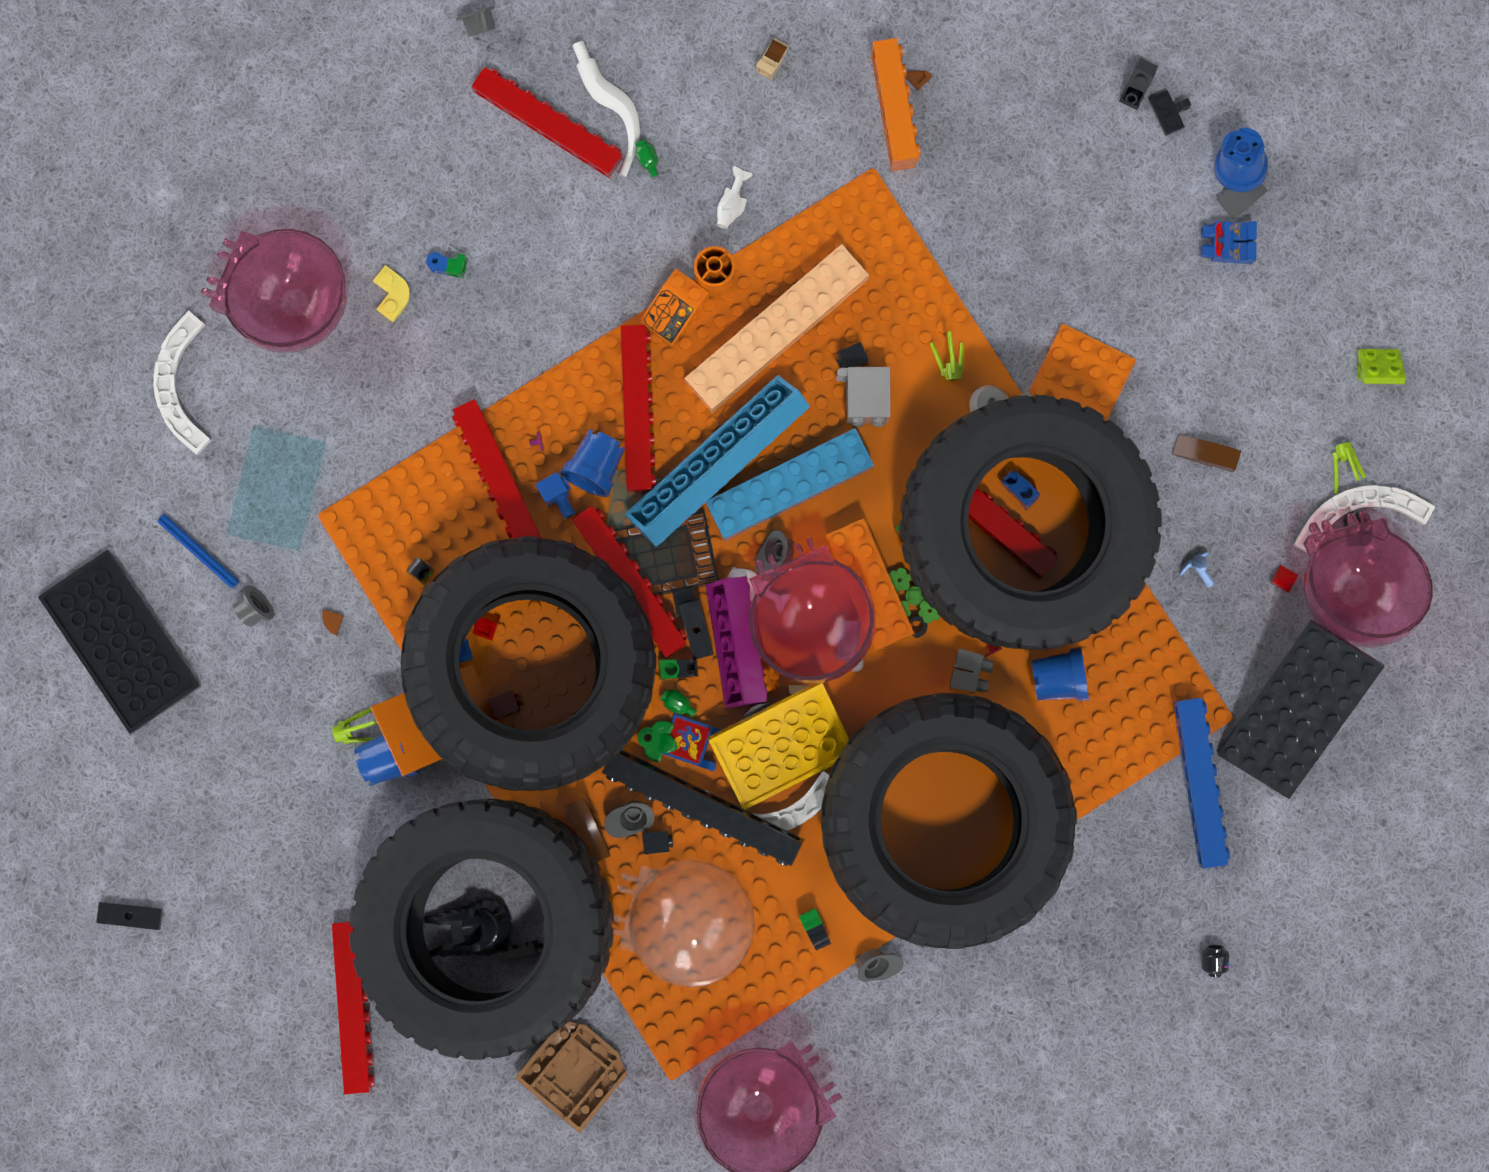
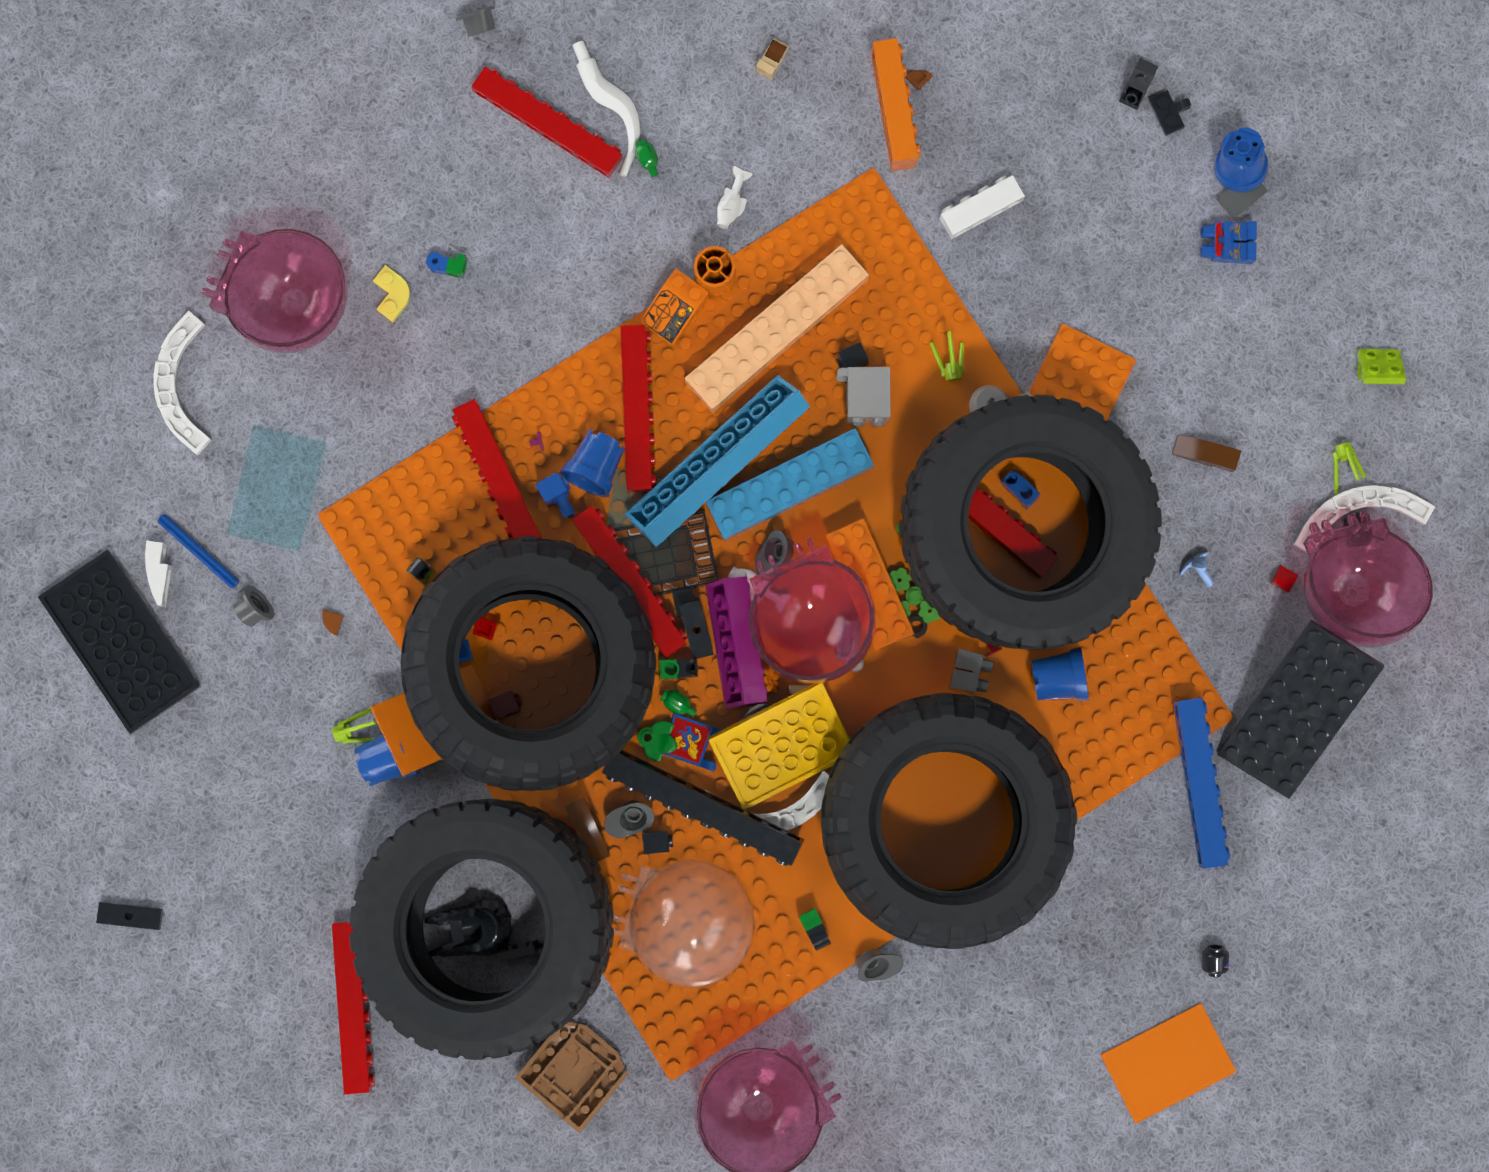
(157, 572): none -> white slope
(982, 206): none -> white brick
(1168, 1063): none -> orange piece

